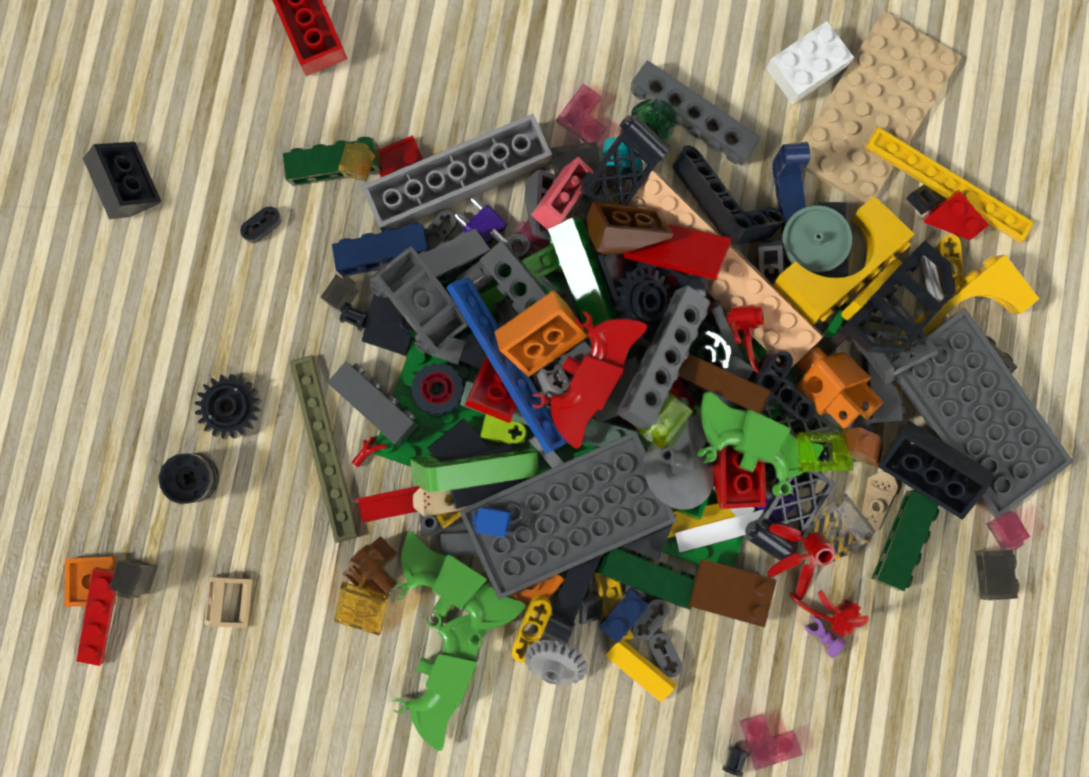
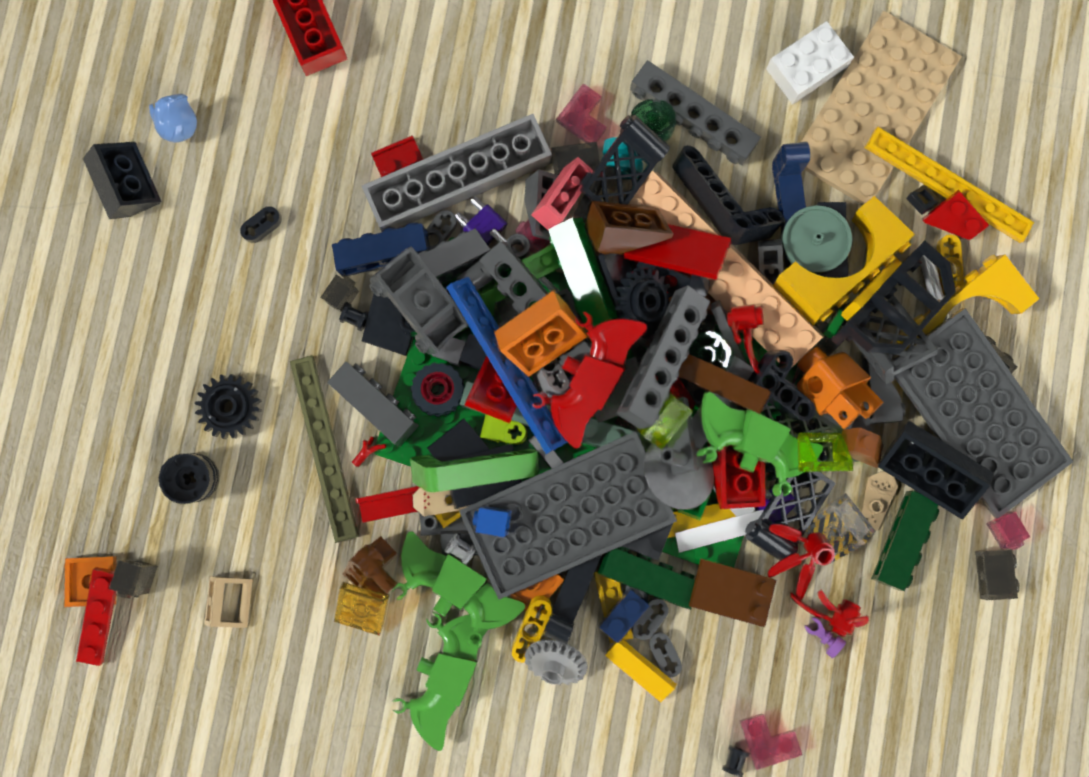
(173, 118): none -> medium blue hair
(322, 162): dark green brick -> none
(356, 161): clear yellow brick -> none
(460, 549): none -> light grey bush
(591, 608): dark grey slope -> none

